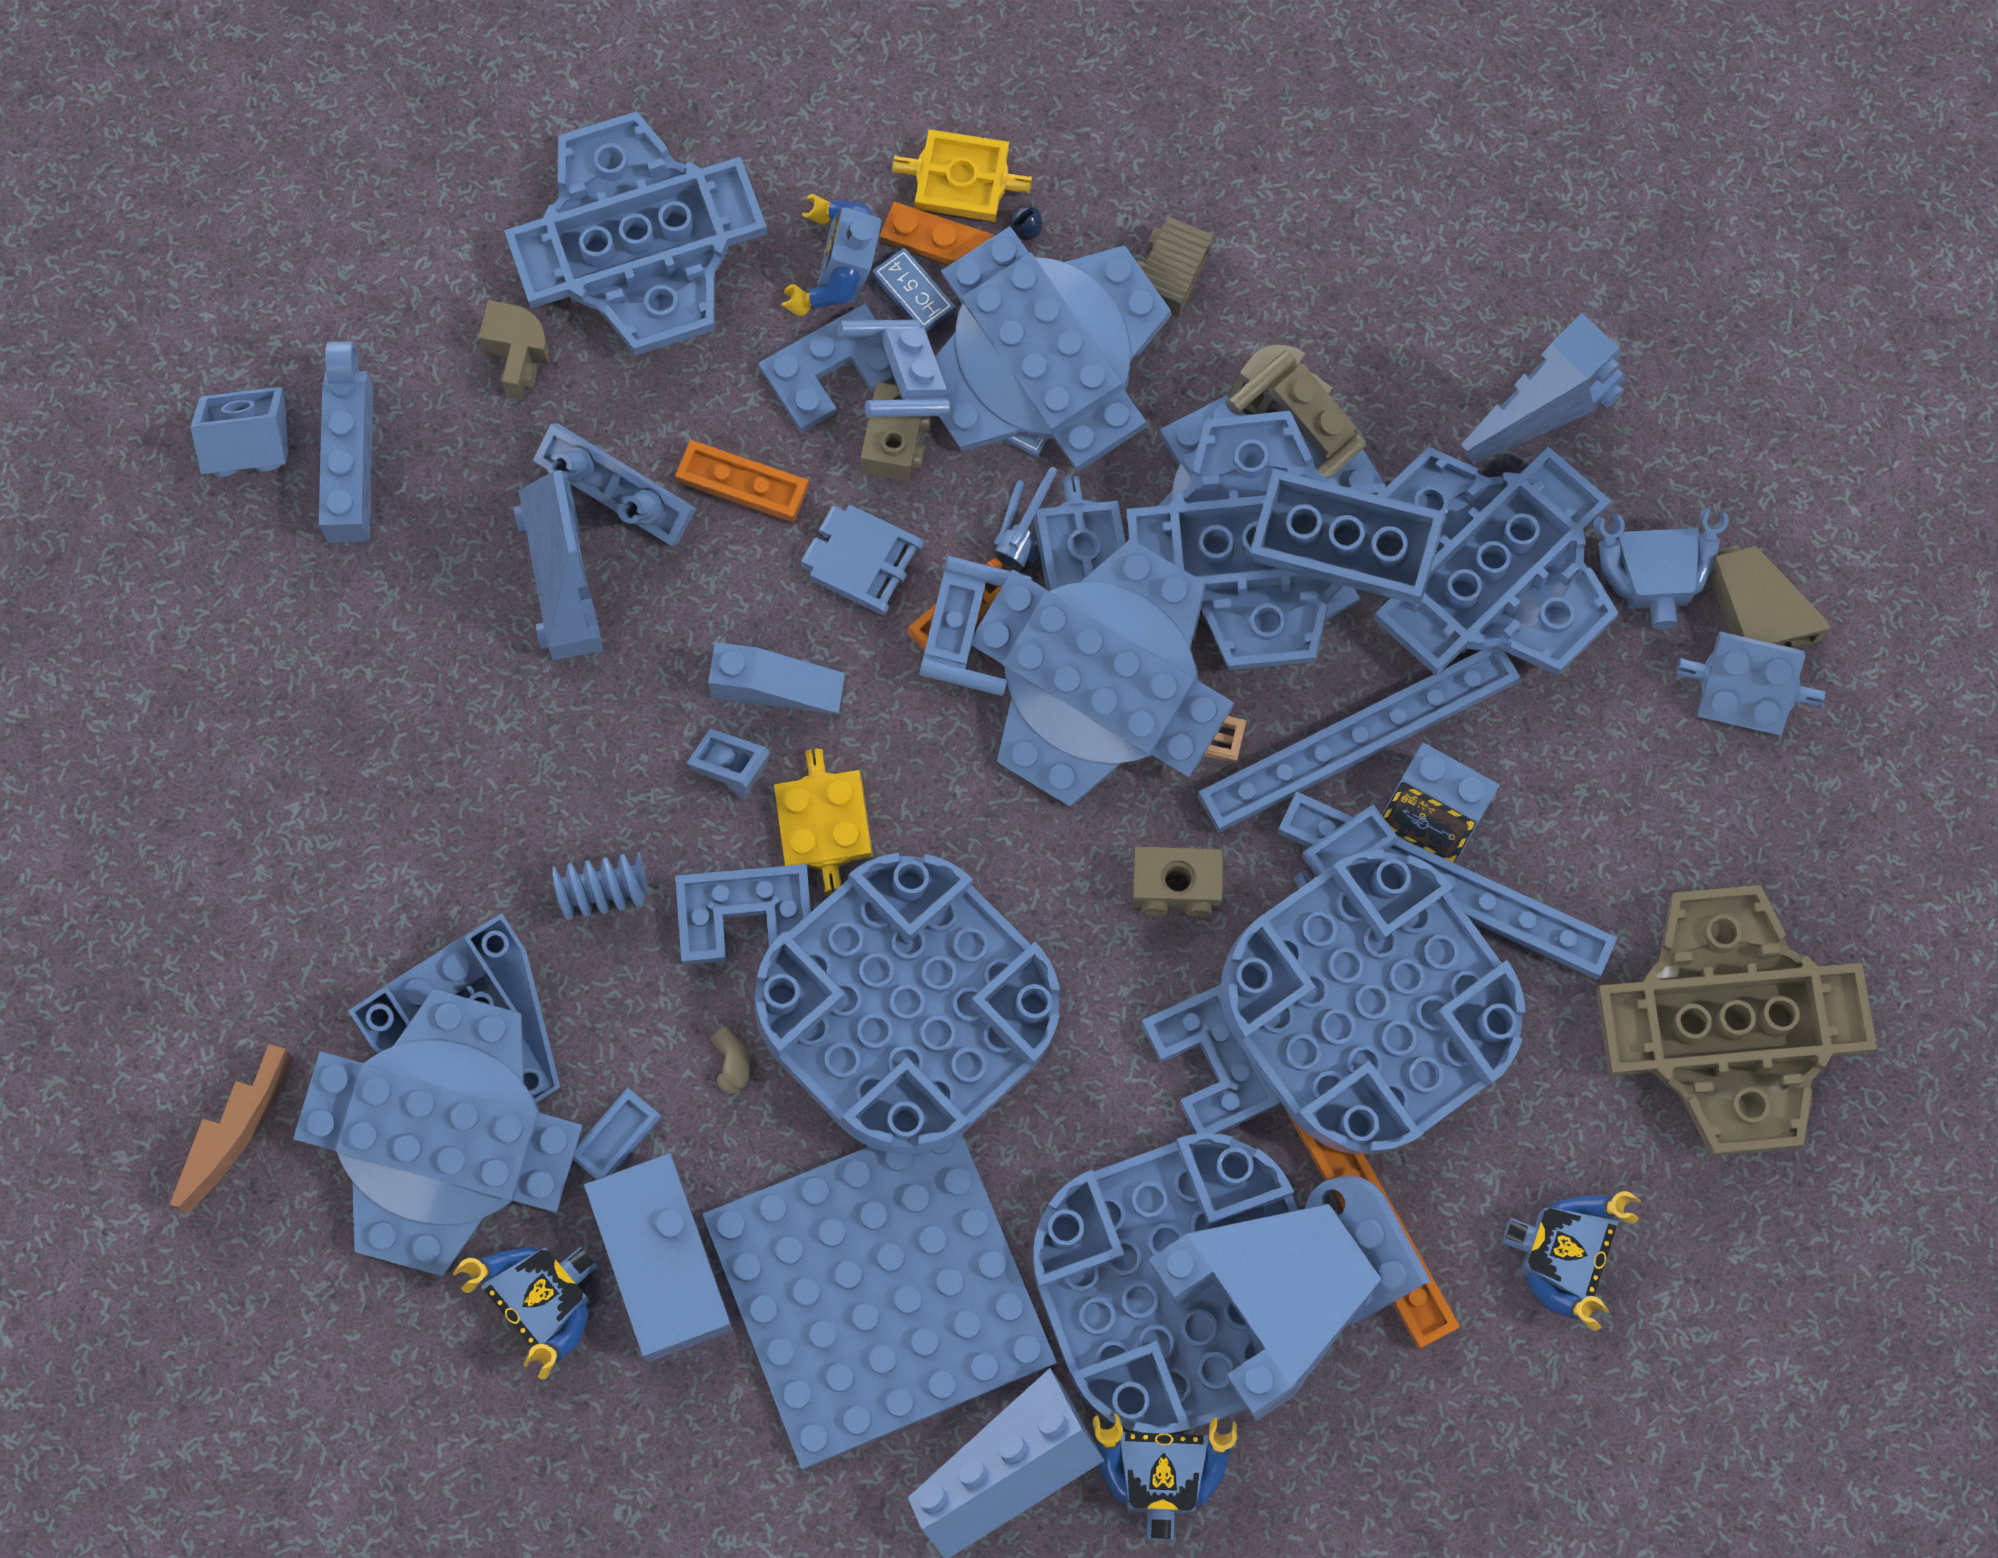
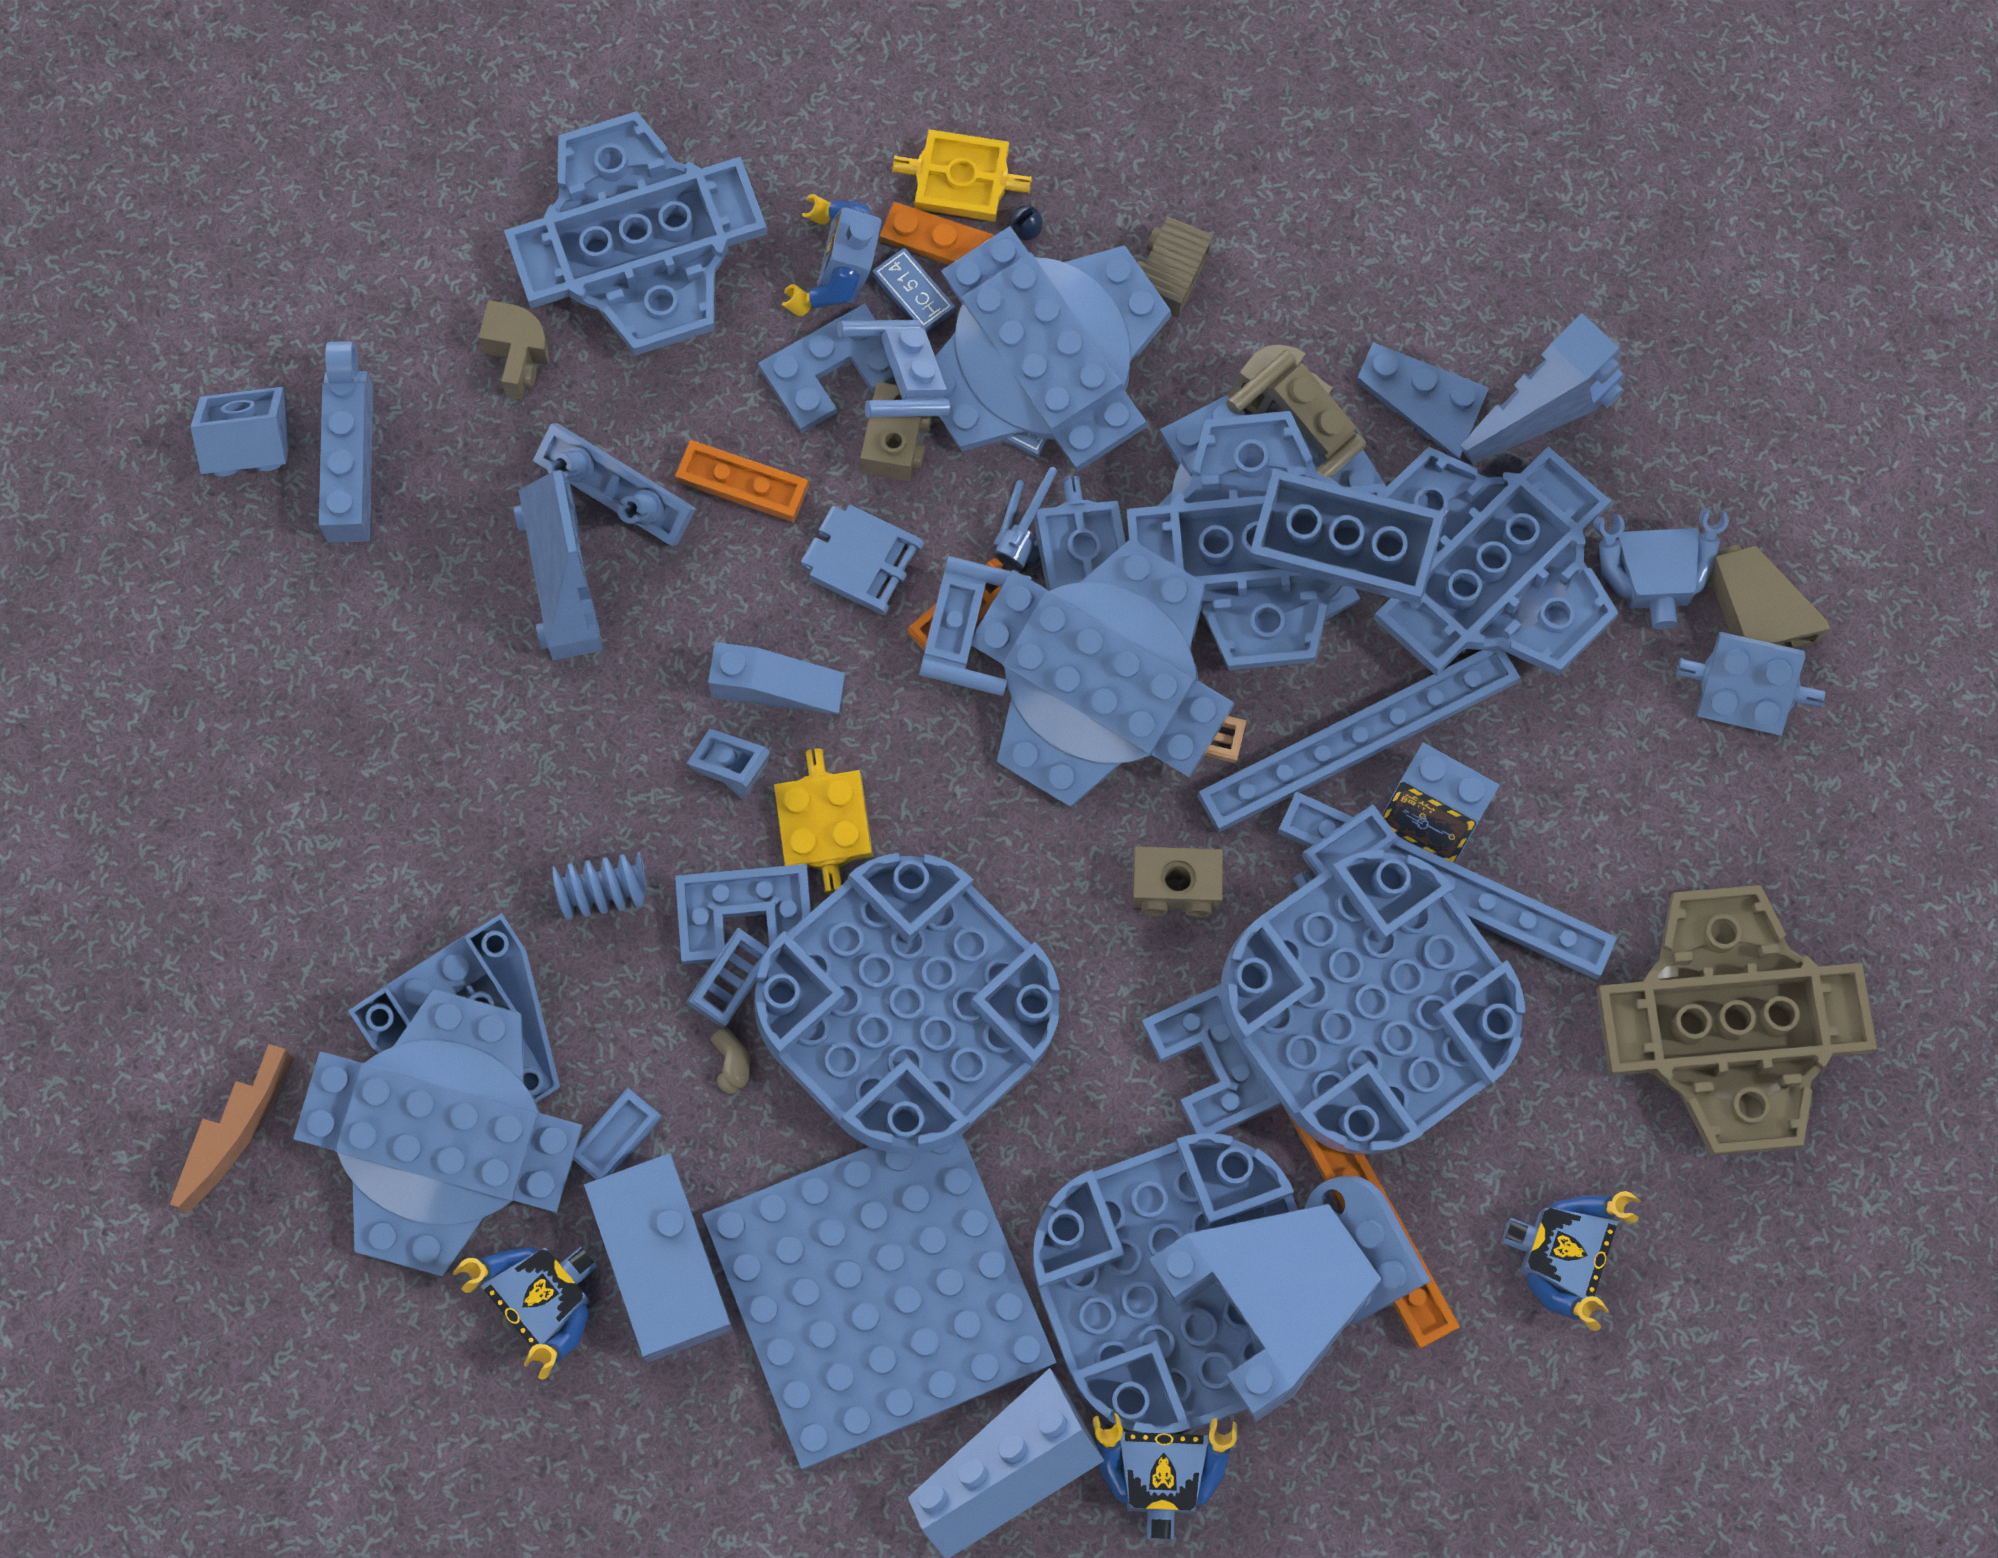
(707, 1009): none -> medium blue slope
(1427, 397): none -> medium blue wing

